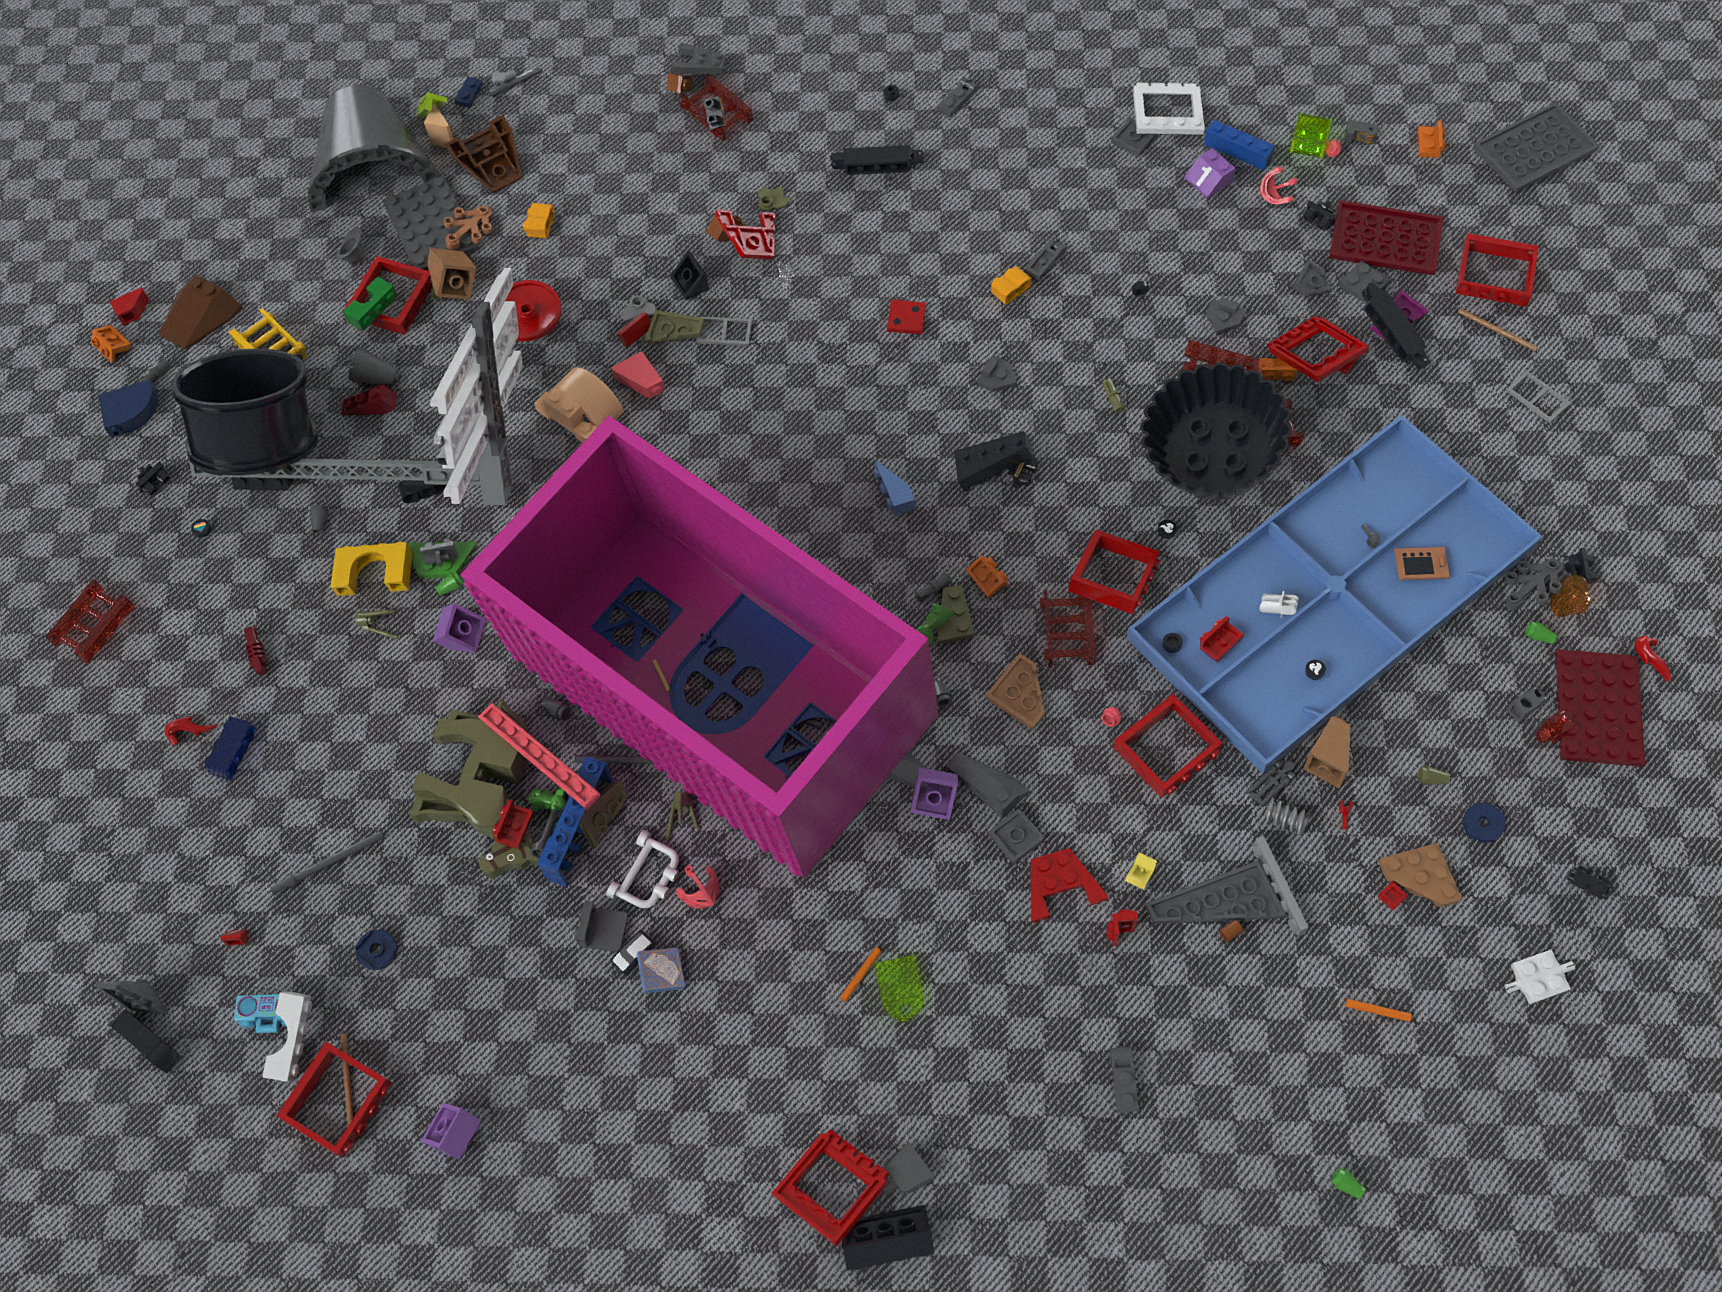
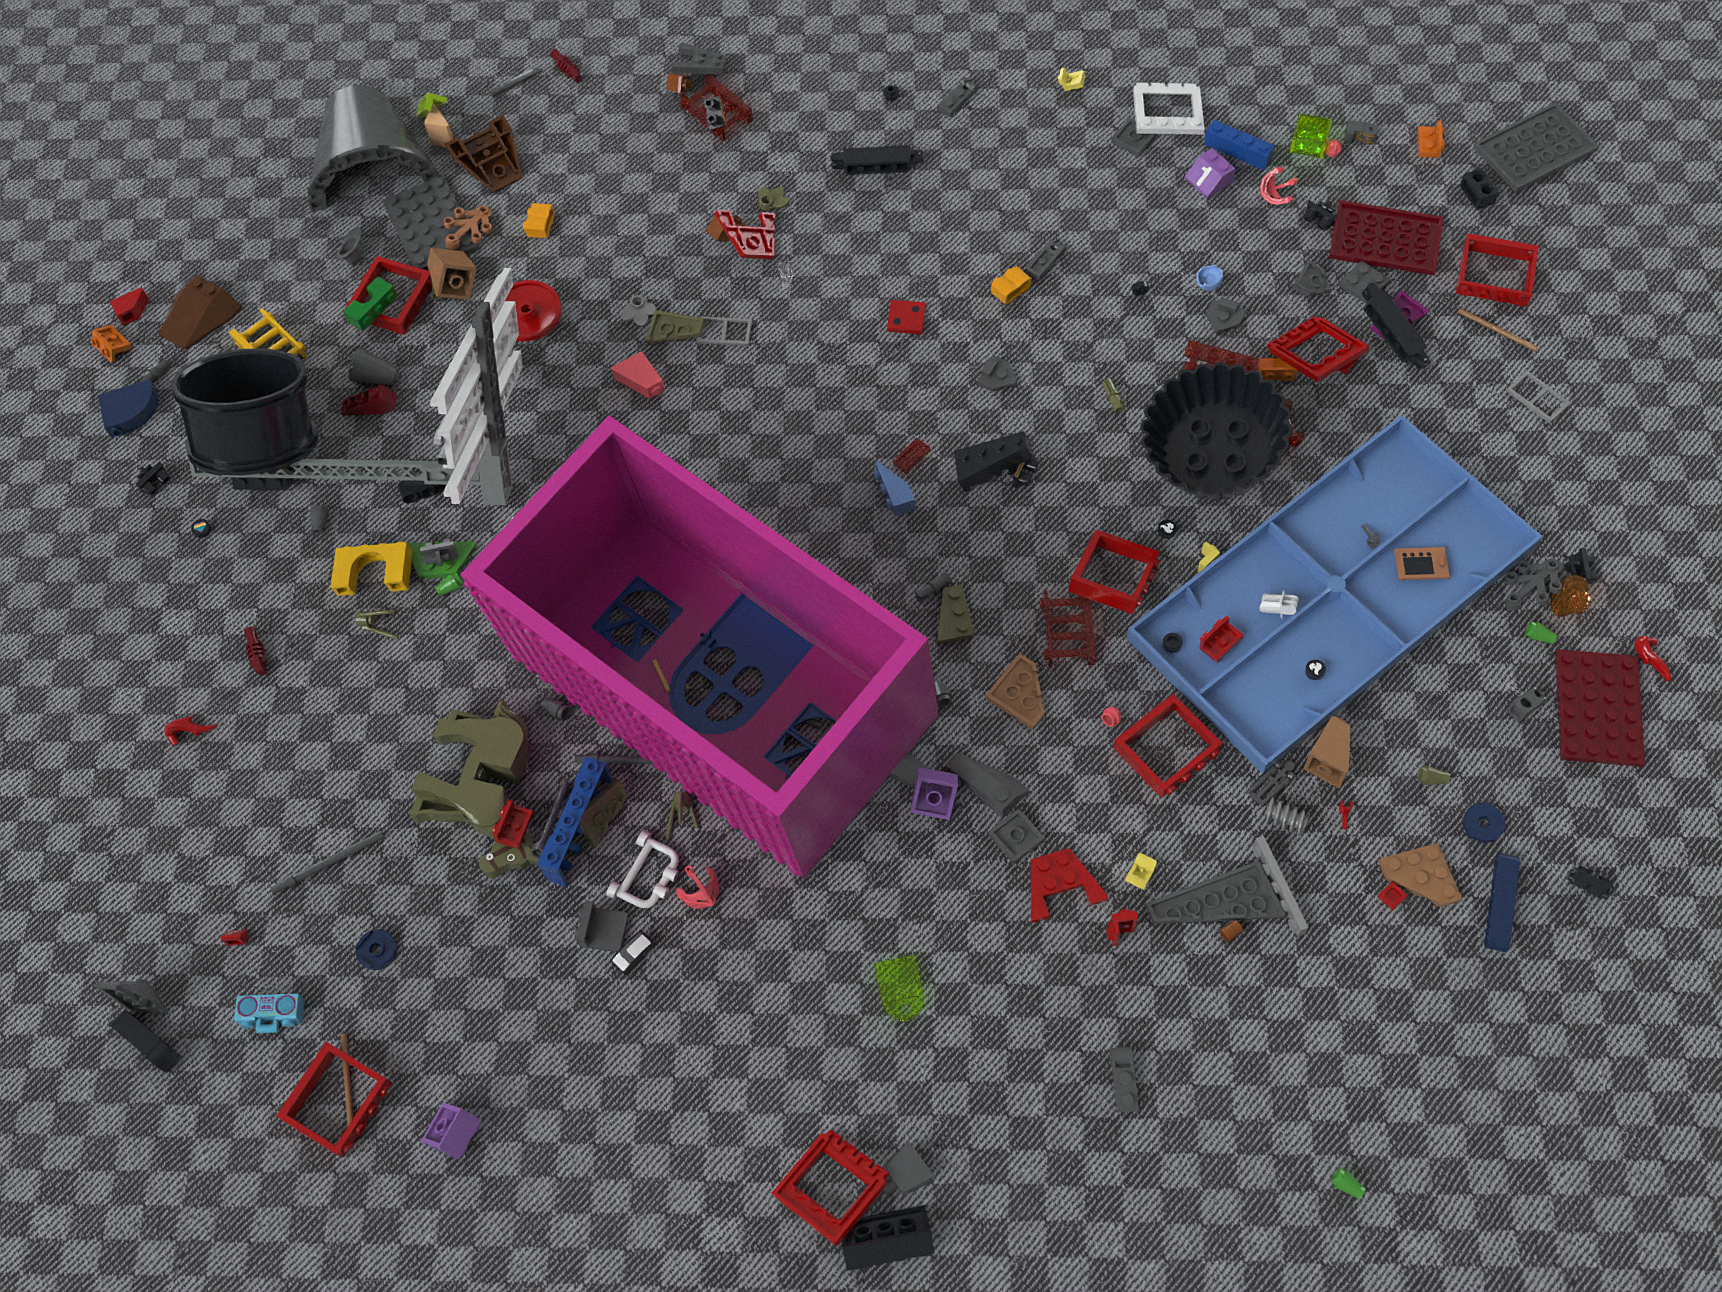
(101, 632): clear red fence -> none
(230, 748): clear blue brick -> none
(293, 1010): white arch -> none
(459, 629): medium lavender slope -> none
(468, 92): dark blue plate -> none
(500, 77): light grey arm -> none
(539, 756): coral tile -> none
(545, 800): bright green animal -> none
(566, 65): none -> dark red hinge
(577, 395): light nougat piece -> none
(634, 329): red slope -> none
(660, 970): tile -> none
(690, 277): black slope -> none
(860, 974): orange bar -> none
(911, 455): none -> clear red tile
(935, 619): bright green animal -> none
(987, 576): orange bracket -> none
(1071, 80): none -> light yellow bracket
(1209, 278): none -> light blue hair
(1211, 554): none -> light yellow bracket
(1378, 1010): orange bar -> none
(1479, 188): none -> black brick
(1502, 902): none -> dark blue beam
(1540, 977): white plate -> none
(1555, 726): clear red piece -> none

